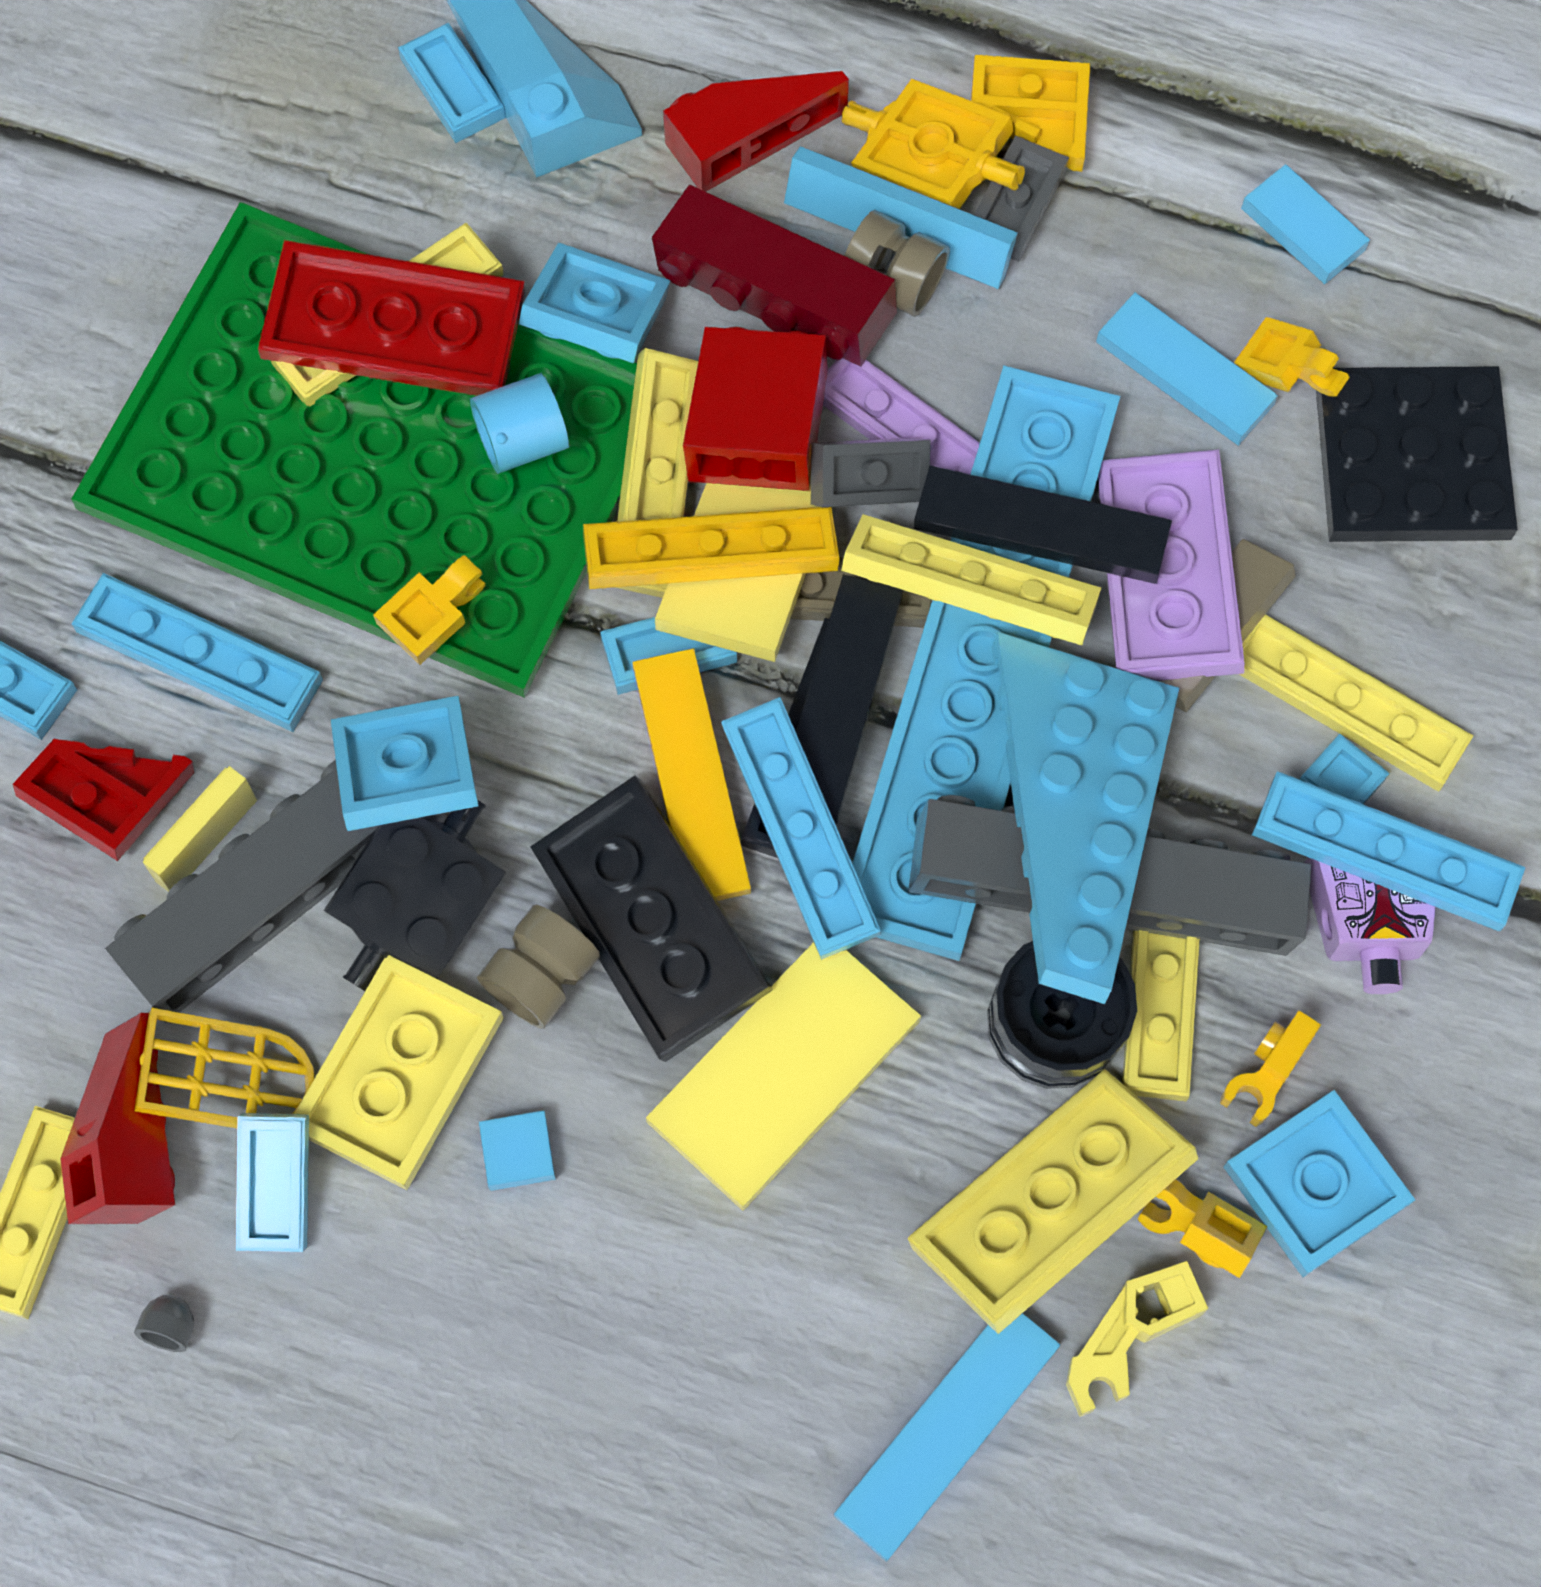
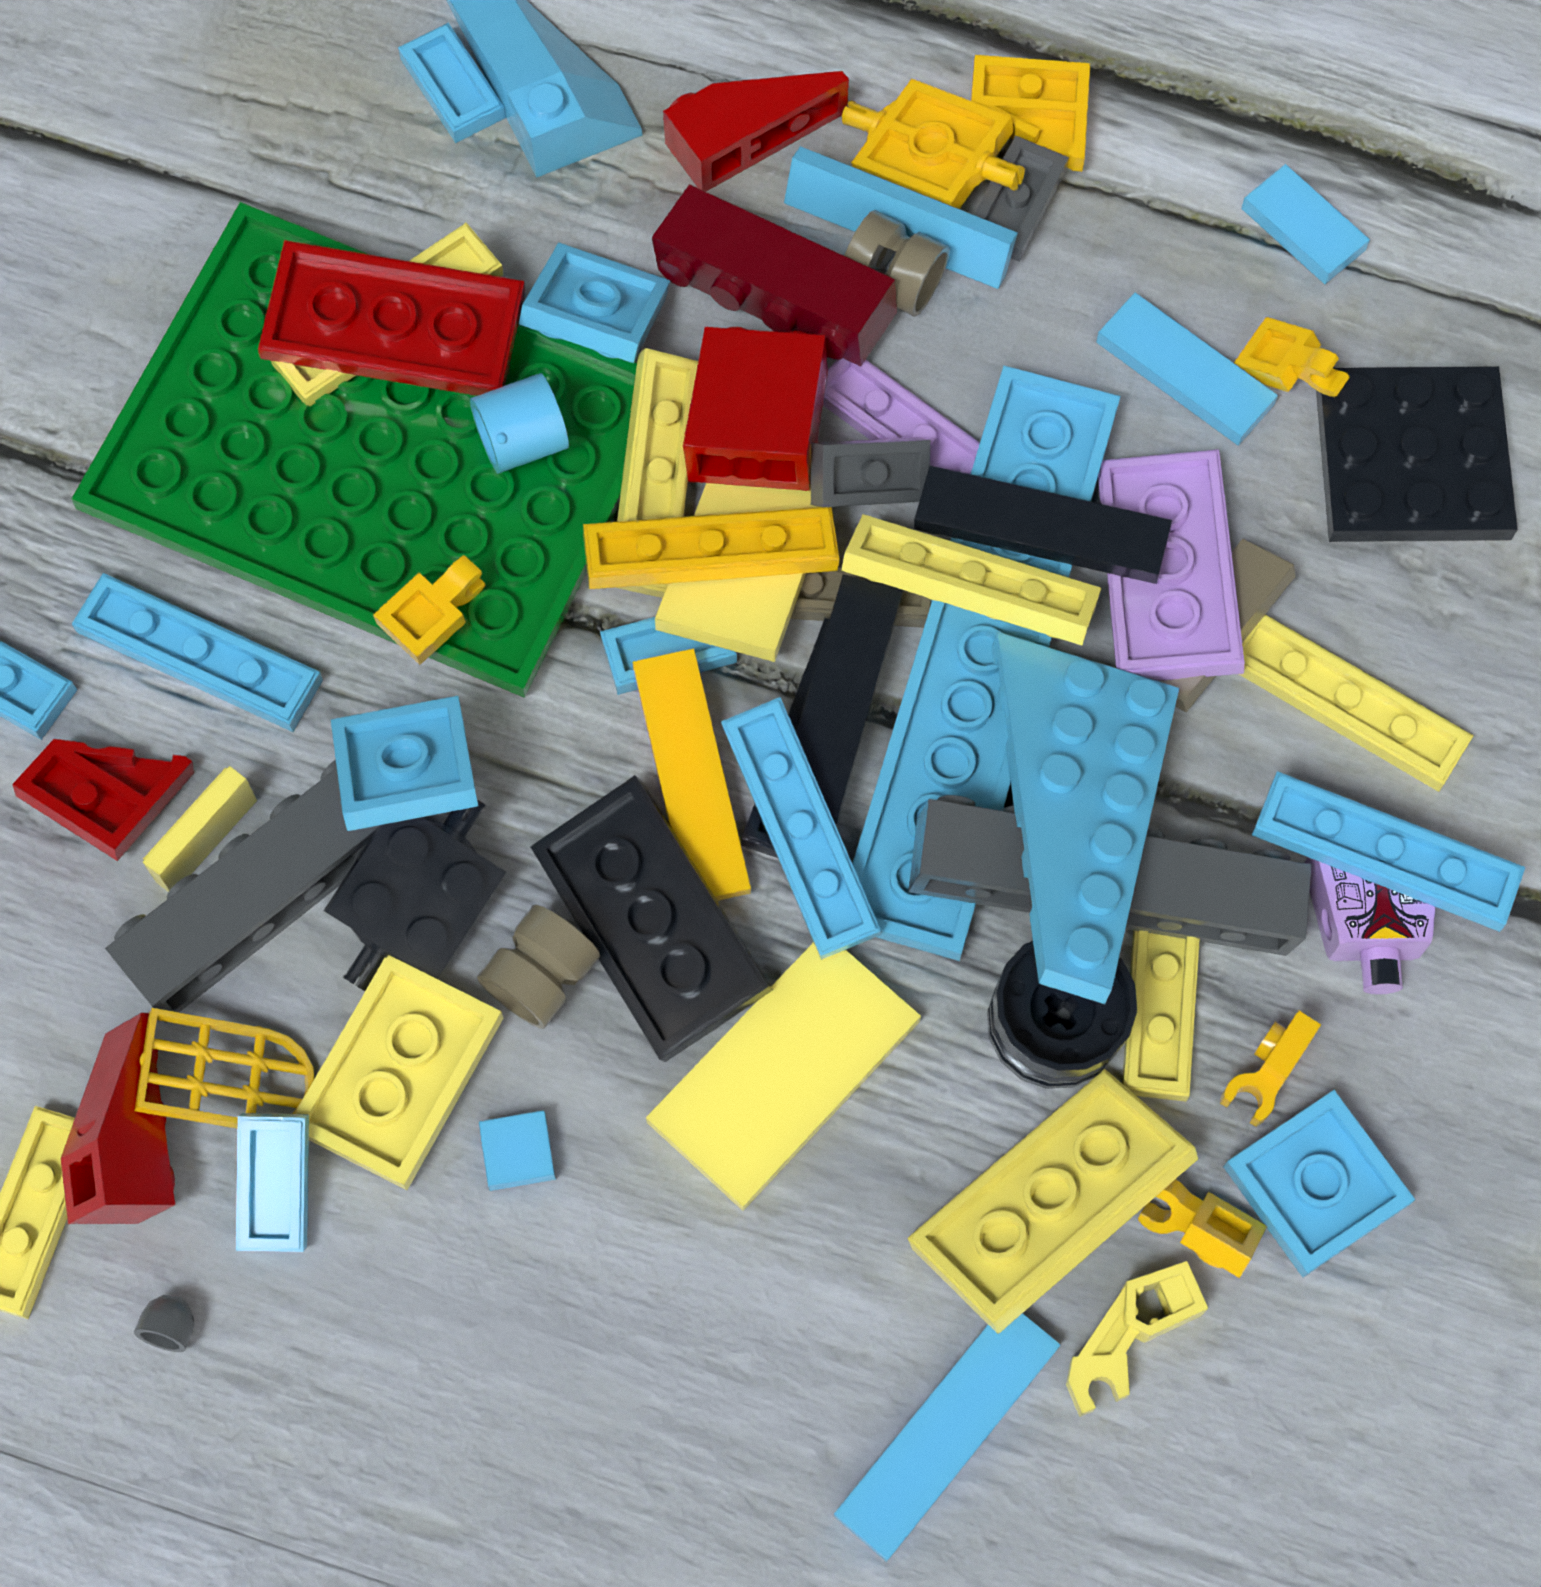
(1346, 771): medium azure tile -> none

